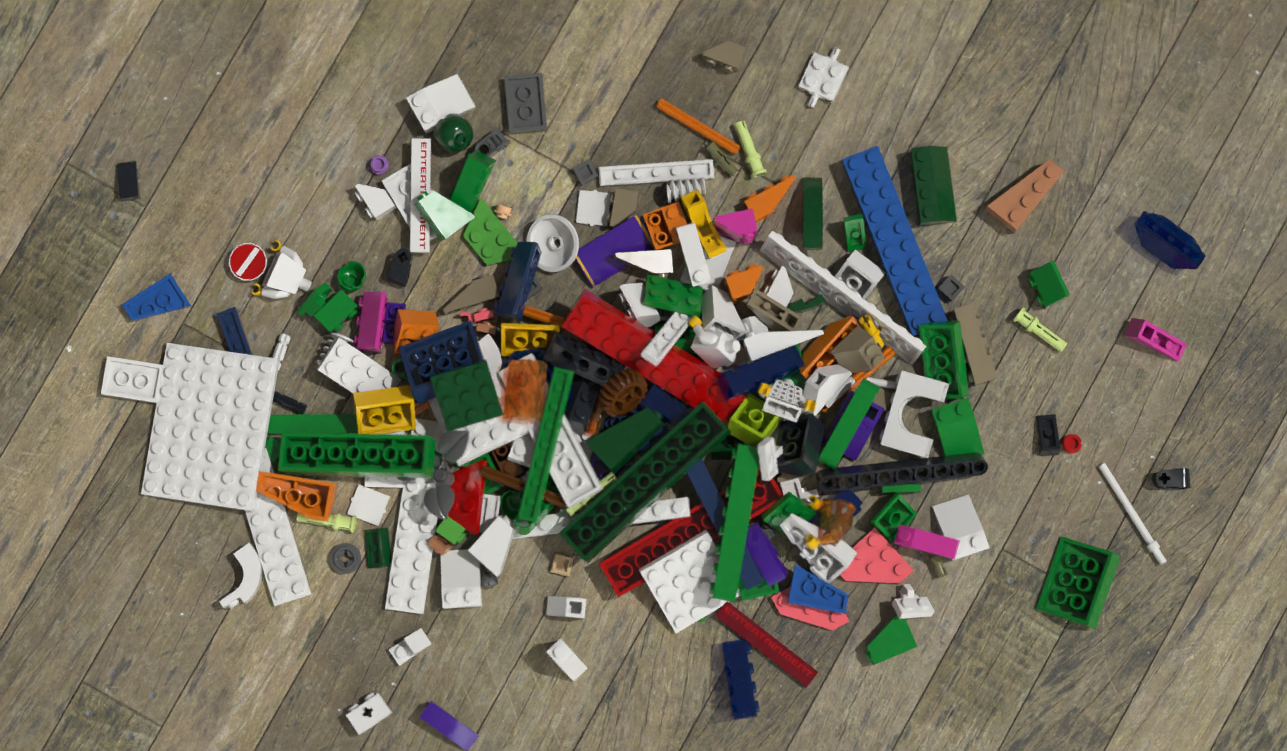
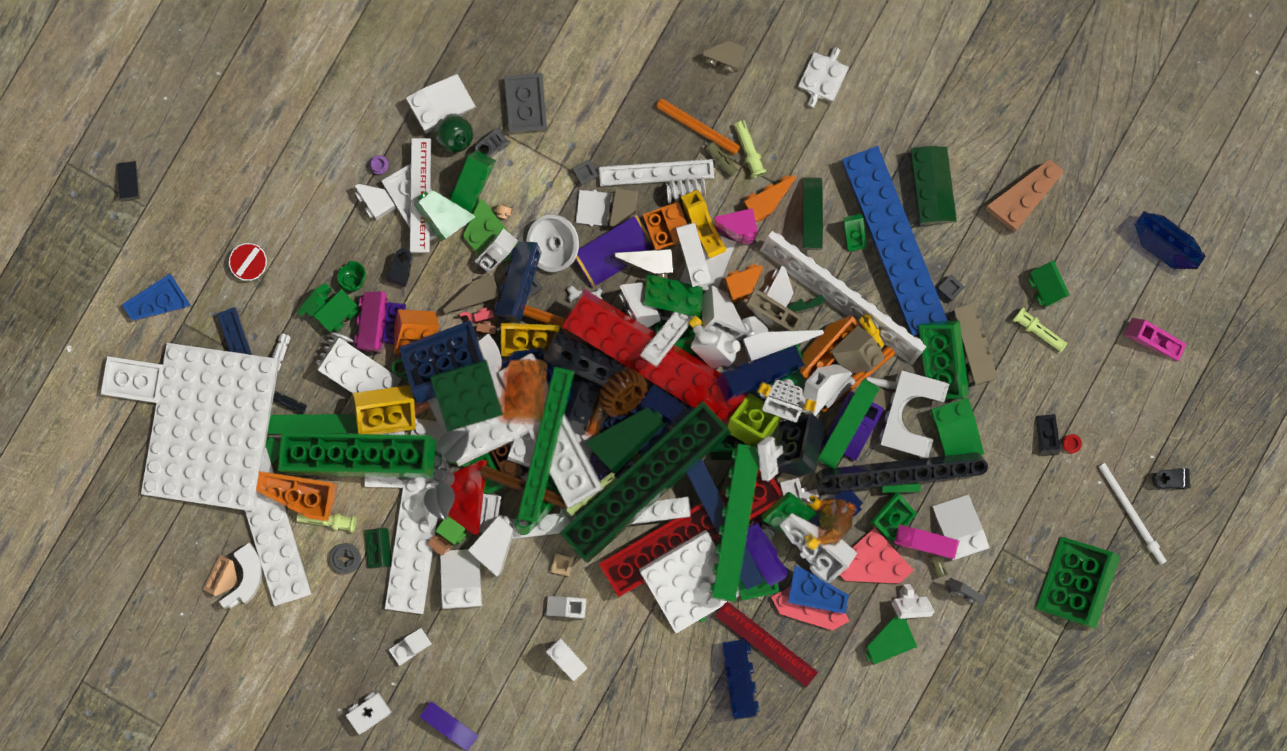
(221, 577): none -> light nougat slope
(283, 275): white torso -> none
(368, 505): white piece -> none
(489, 579): dark grey plate -> none
(496, 250): none -> white slope
(510, 502): green hair -> none
(574, 293): none -> white piece
(860, 274): white slope -> none
(958, 588): none -> dark grey hinge

